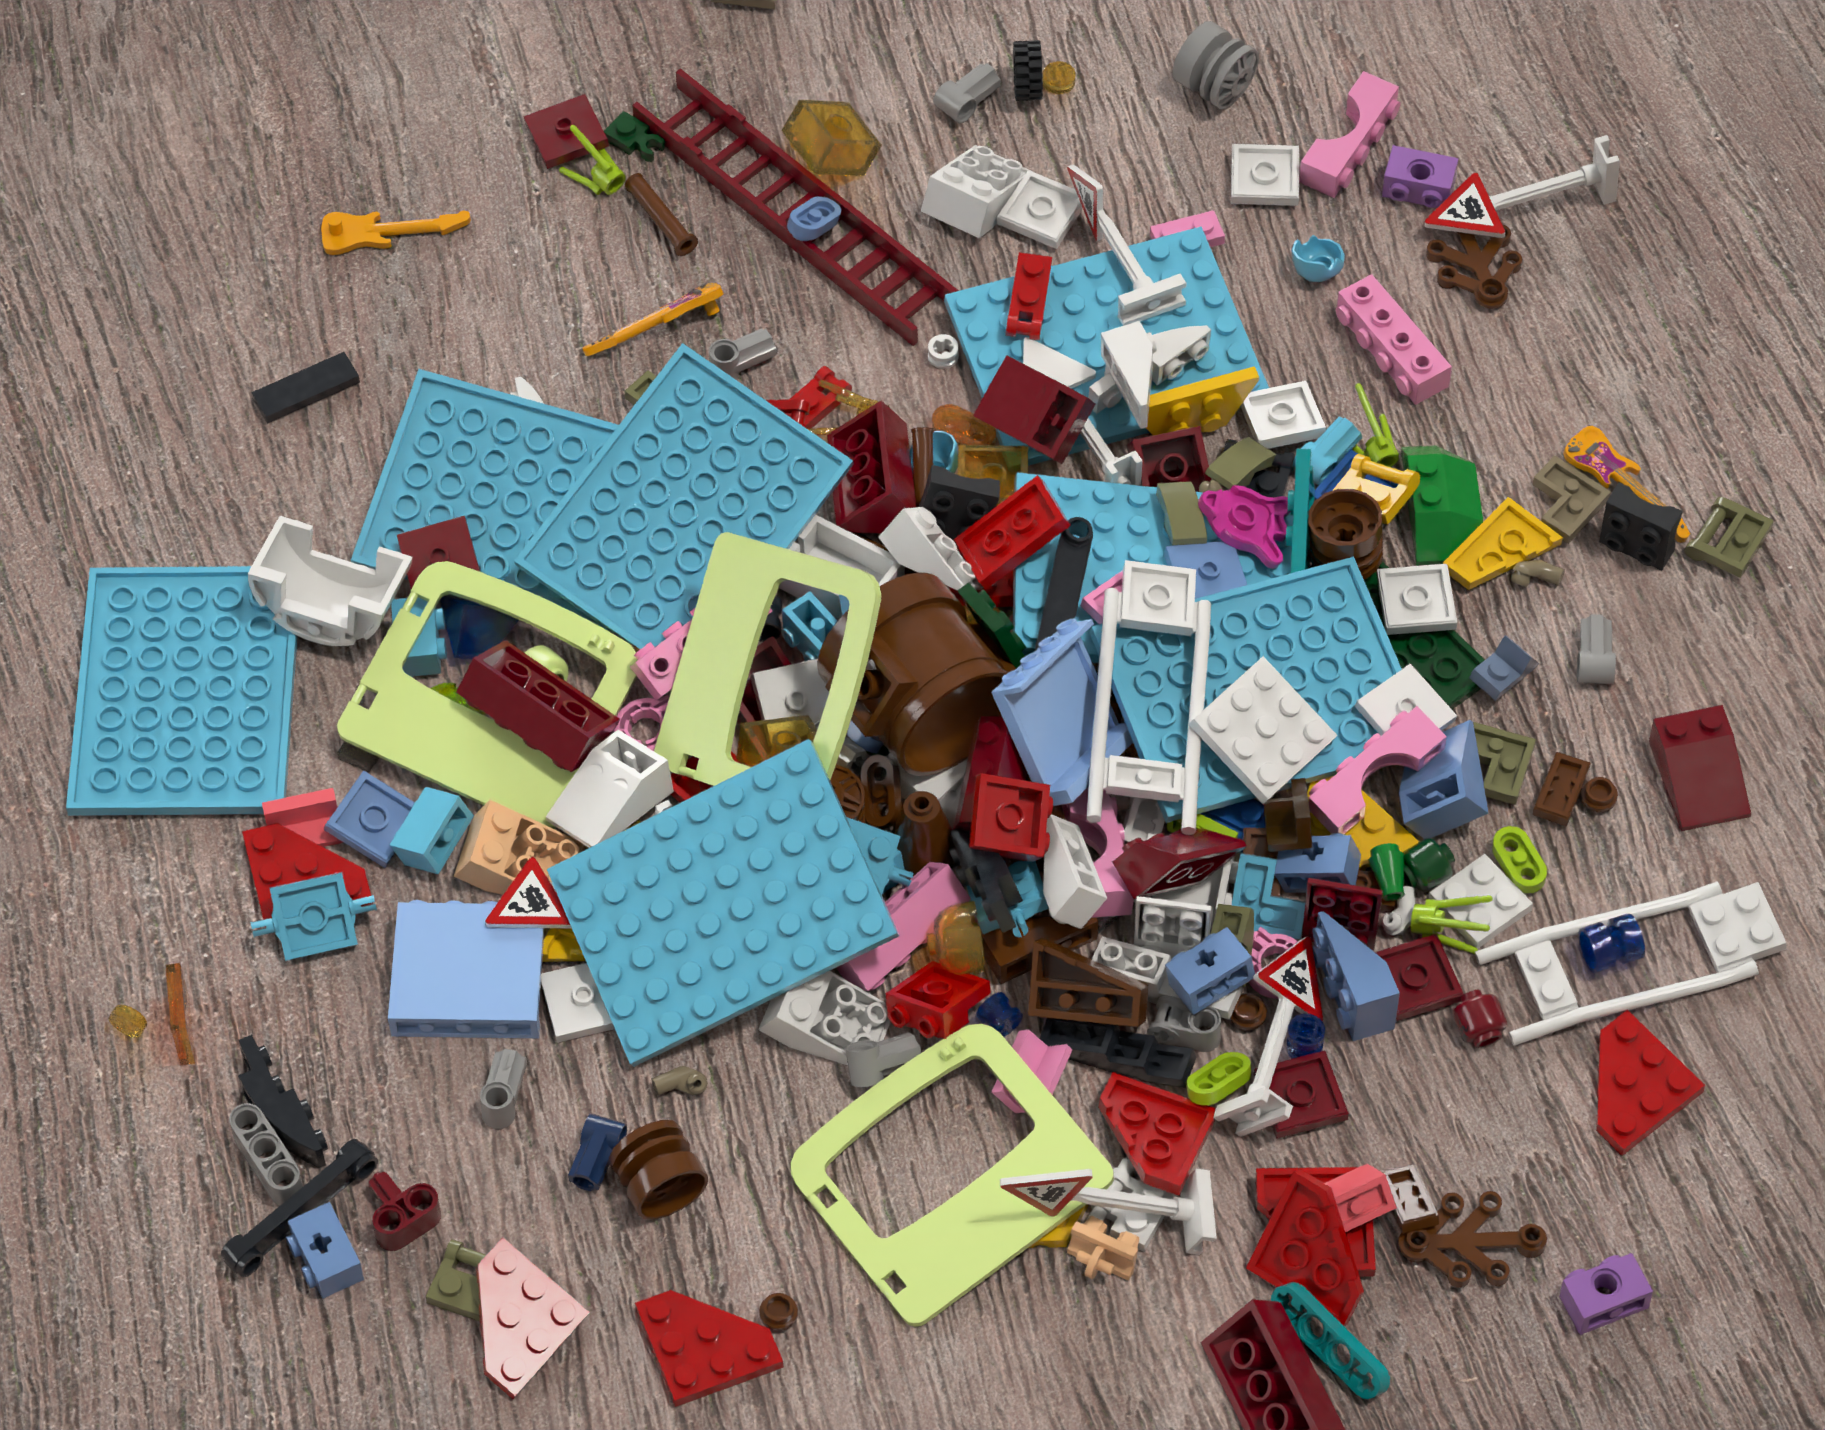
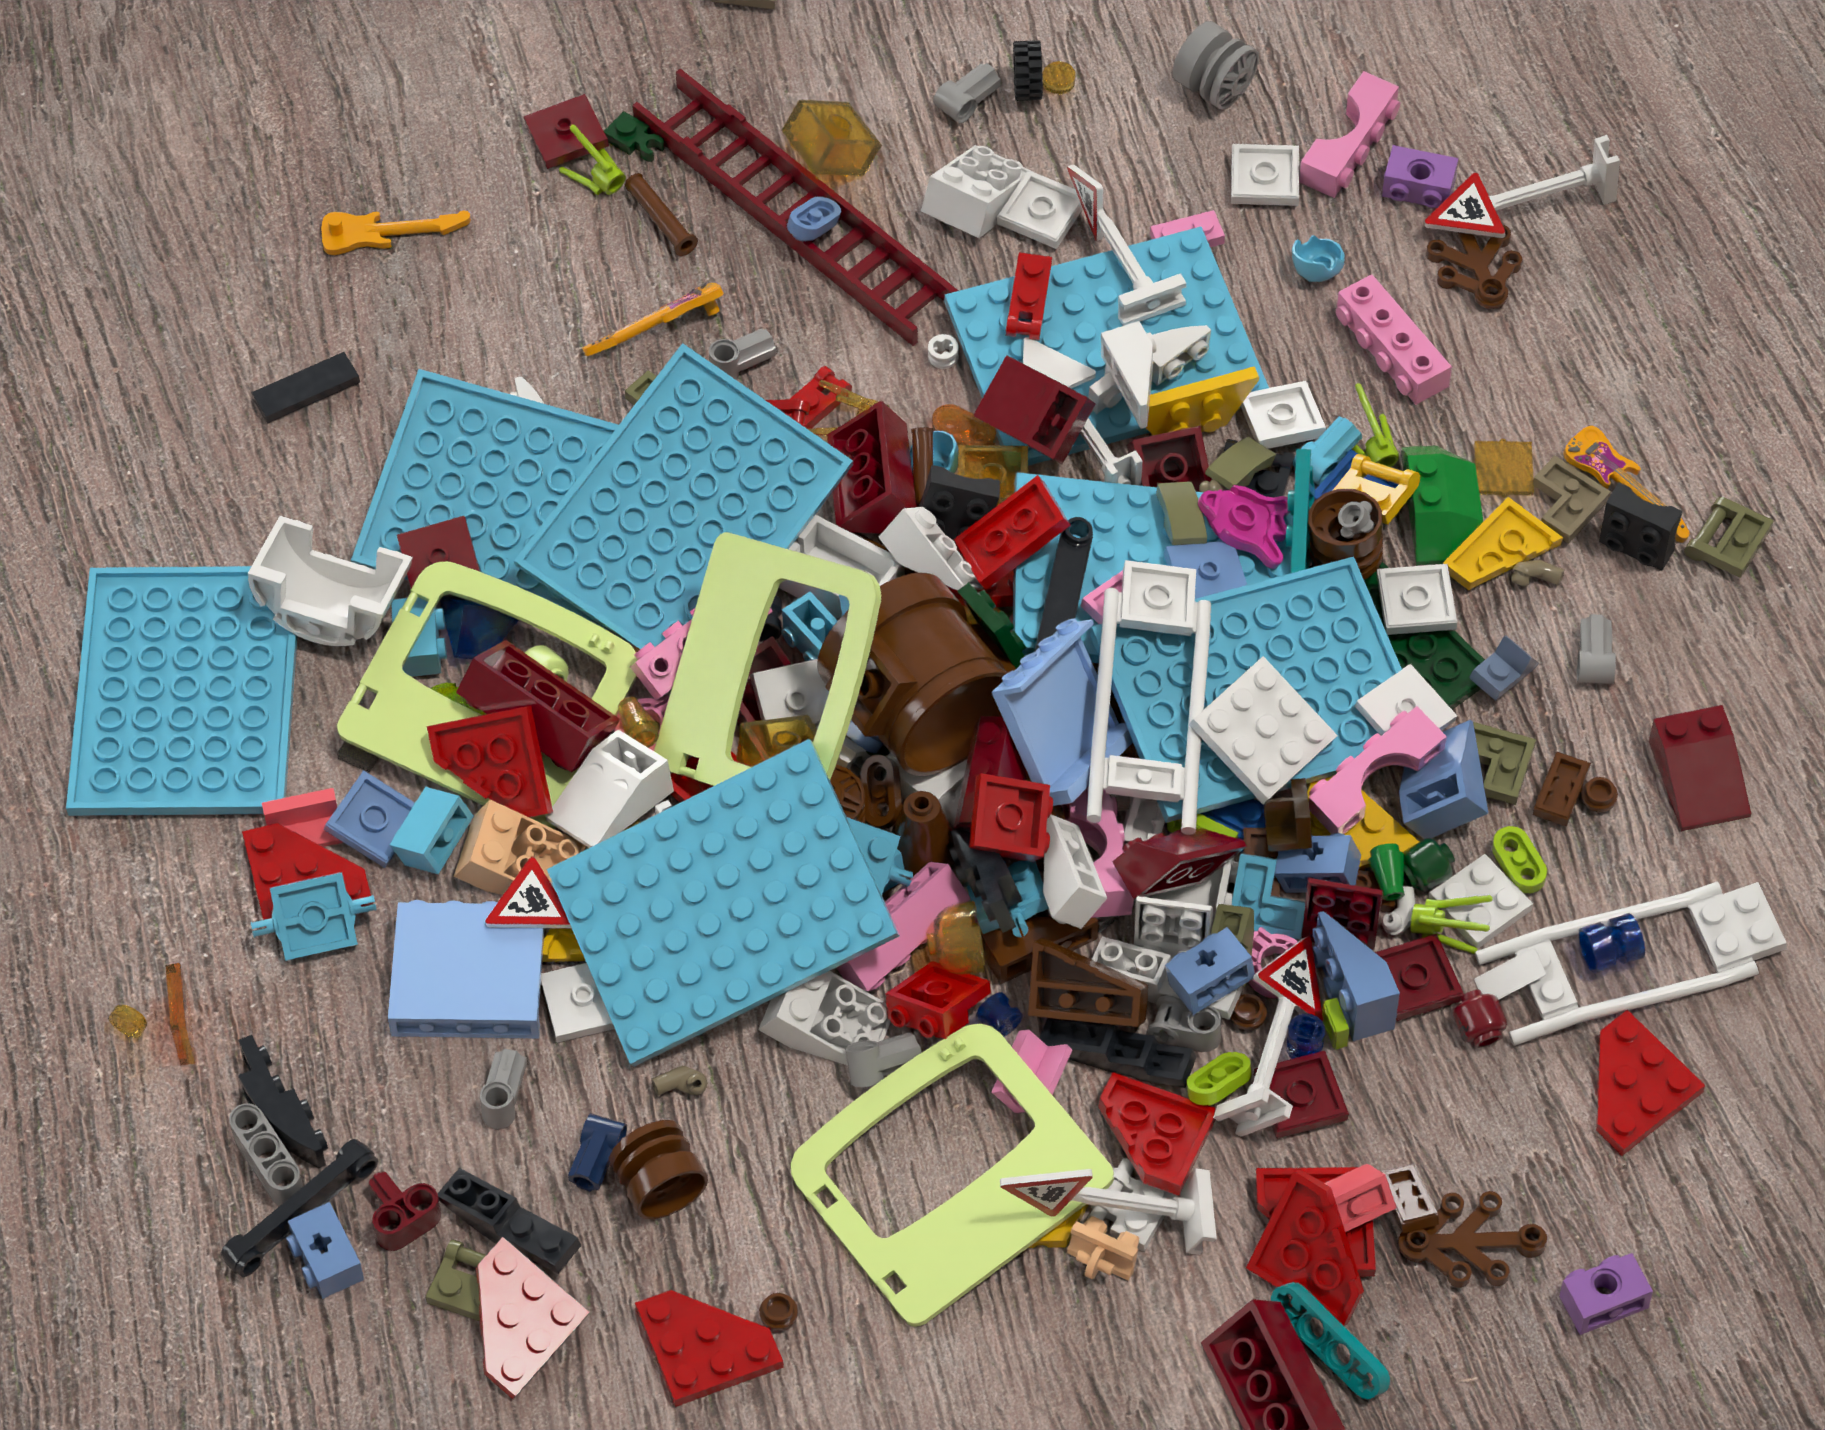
(496, 758): none -> red plate
(500, 1215): none -> black slope
(638, 722): none -> clear yellow cone
(1335, 1023): none -> lime tile
(1350, 513): none -> light grey plate
(1504, 467): none -> clear yellow piece
(1511, 974): none -> white sticker

